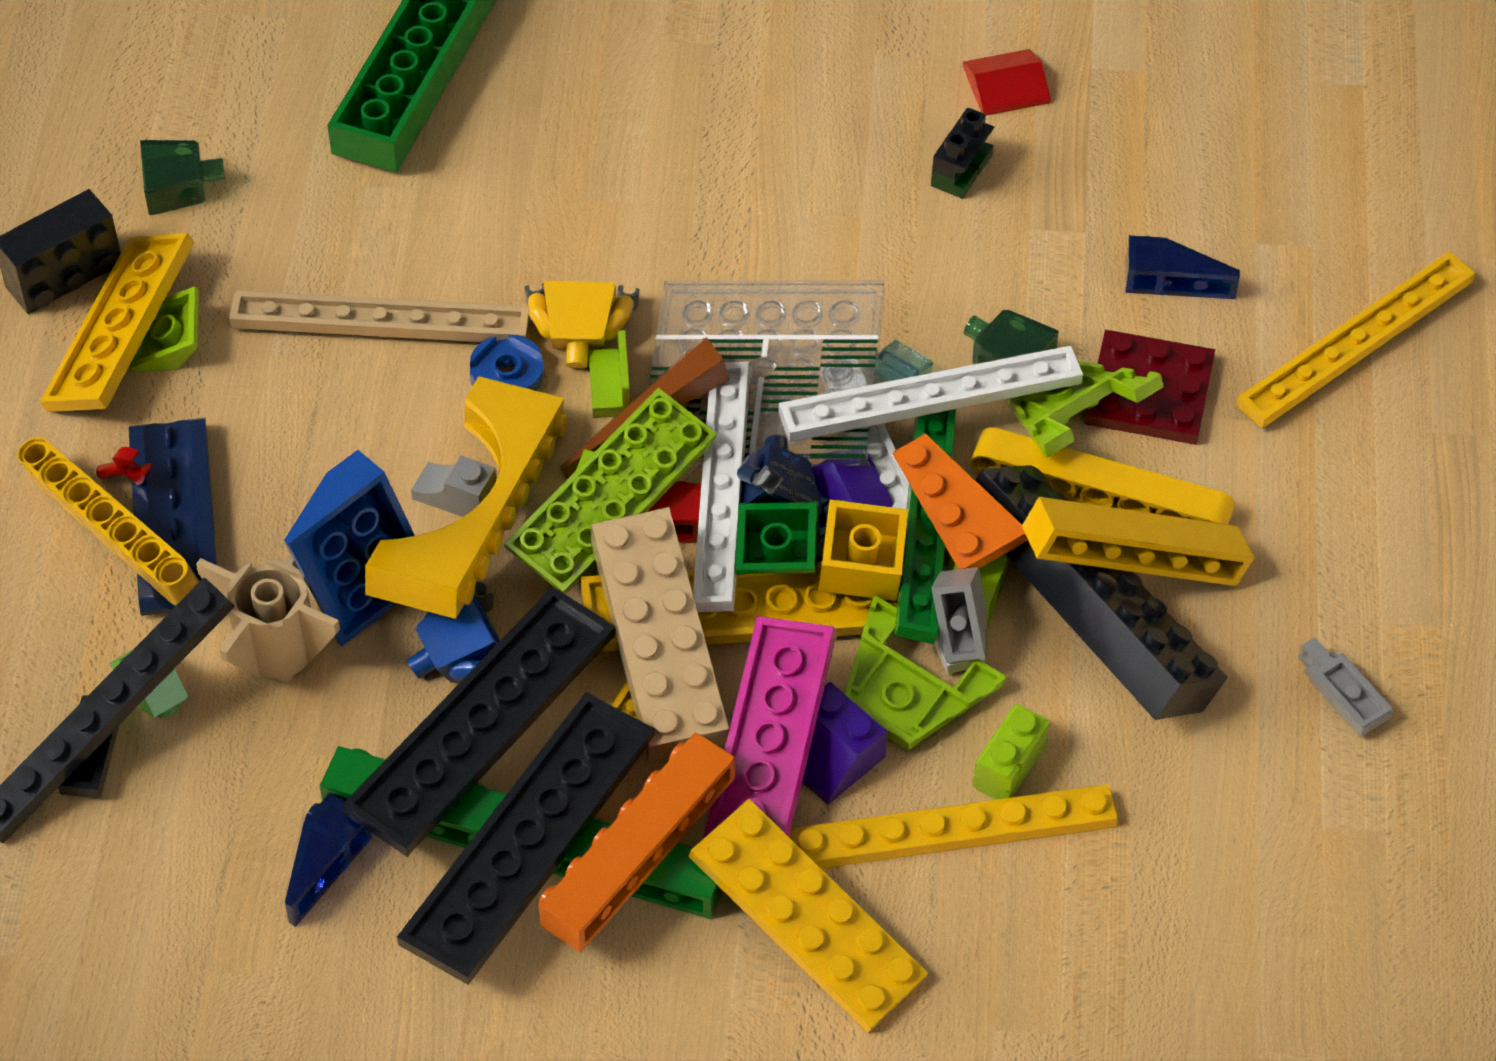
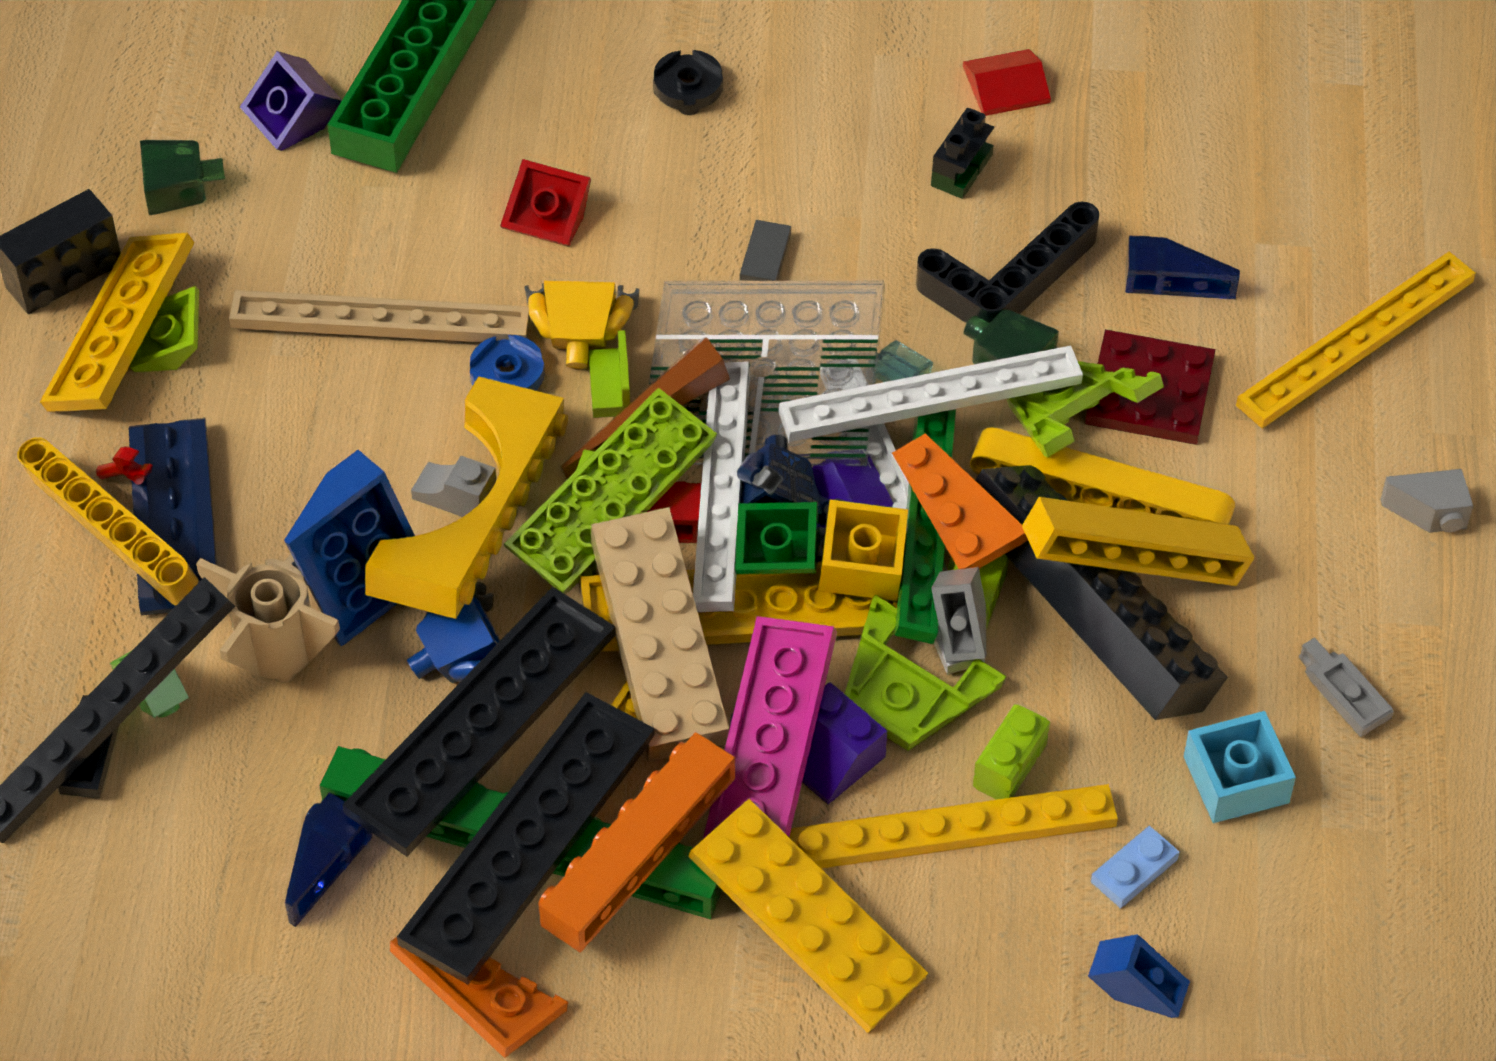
(290, 101): none -> dark purple slope
(494, 1004): none -> orange wing
(546, 203): none -> red slope
(688, 96): none -> black plate
(765, 251): none -> dark grey tile
(1020, 280): none -> black beam
(1134, 866): none -> light blue plate
(1138, 976): none -> blue slope
(1239, 767): none -> medium azure brick
(1430, 499): none -> light grey slope

